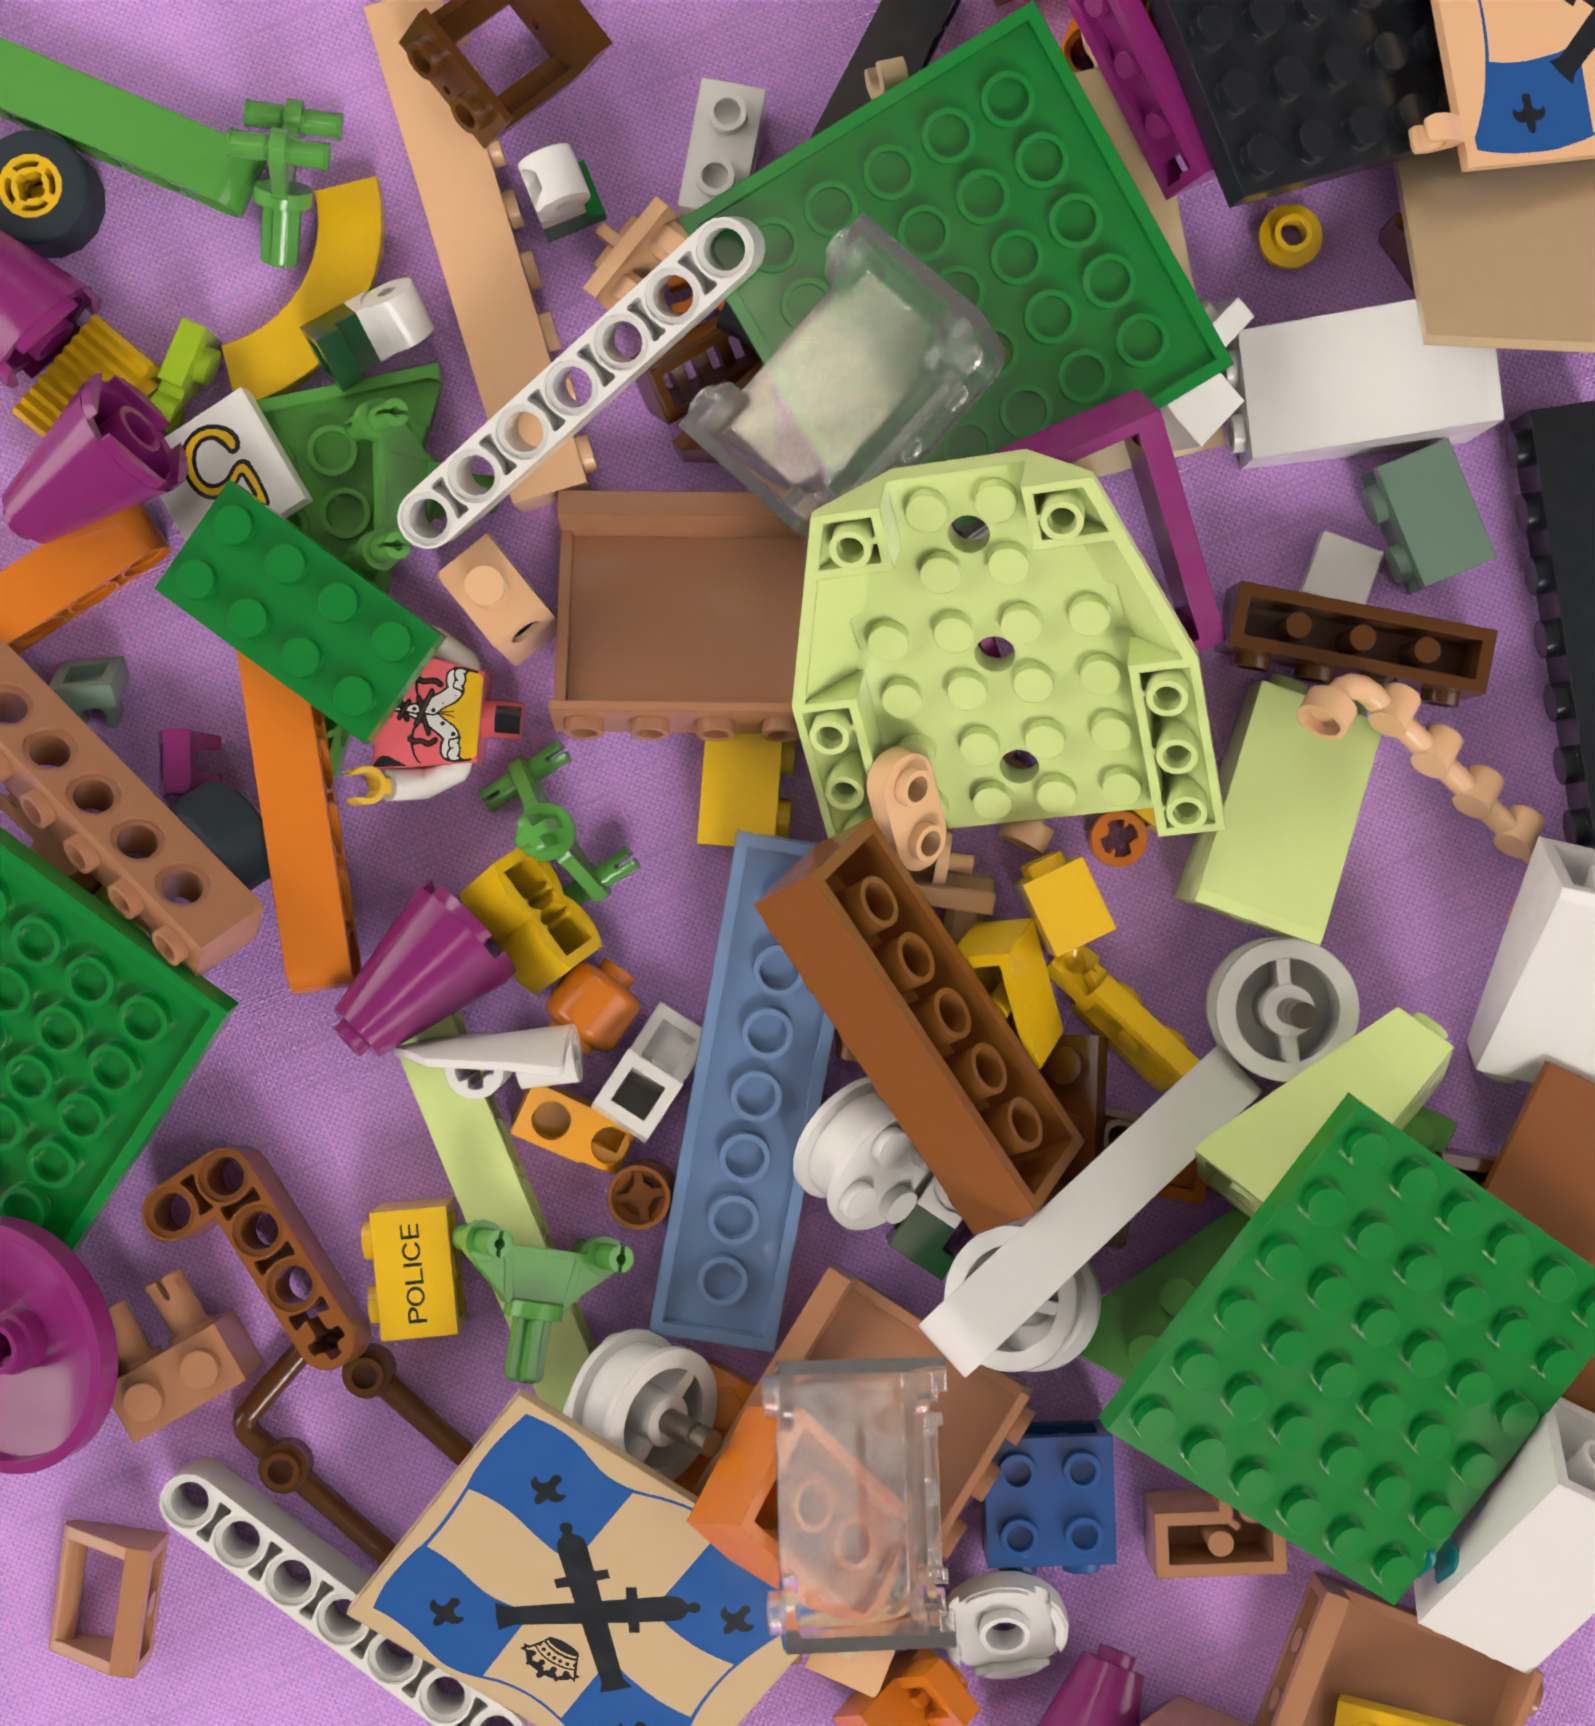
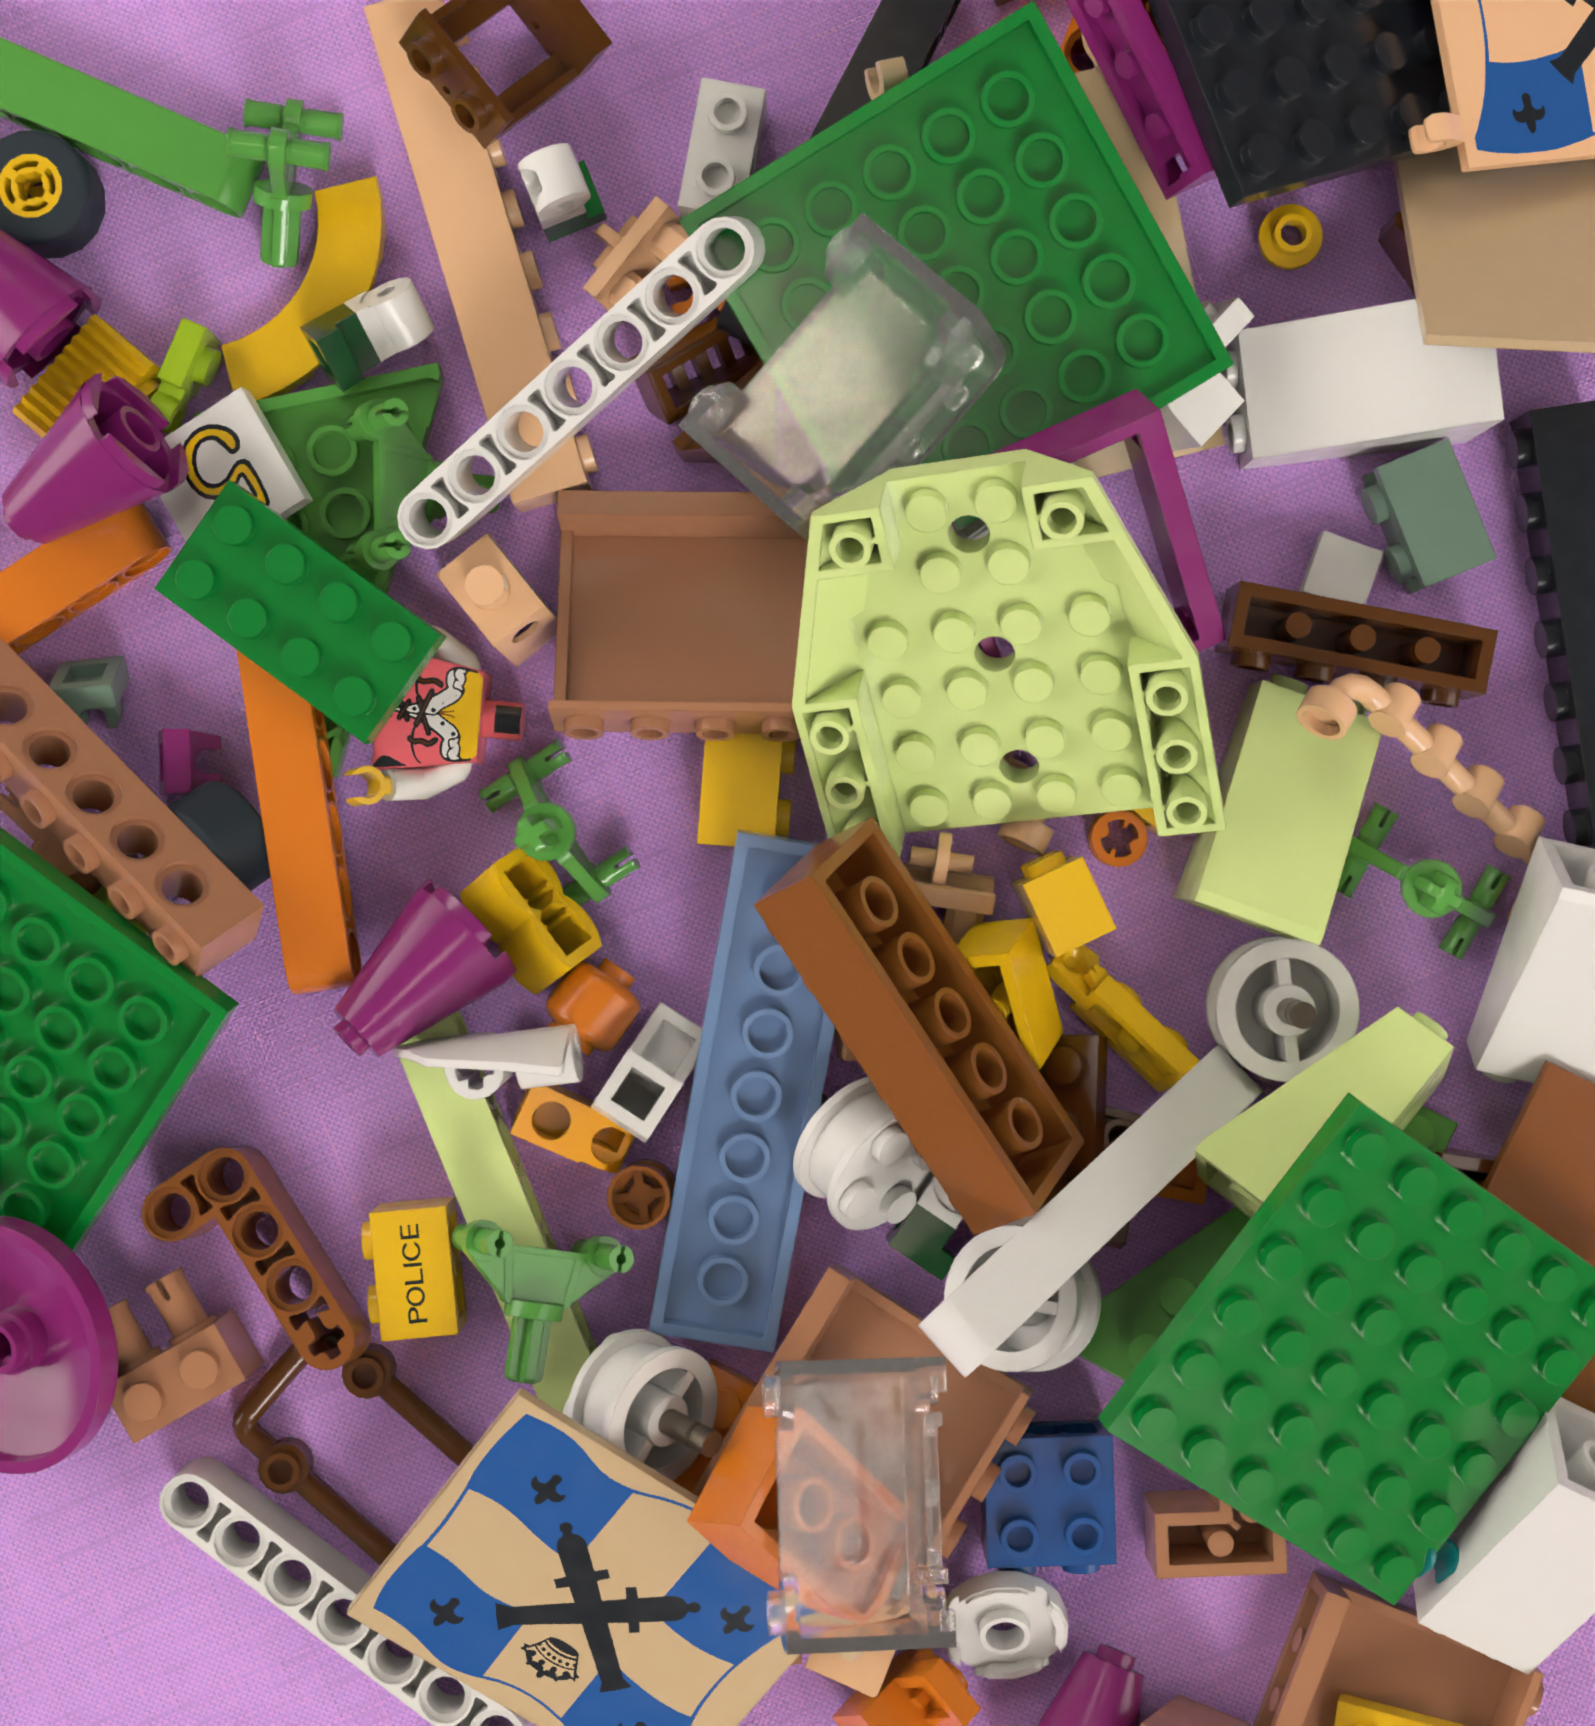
(138, 1597): nougat tile -> none
(907, 806): light nougat plate -> none
(1426, 886): none -> bright green axle

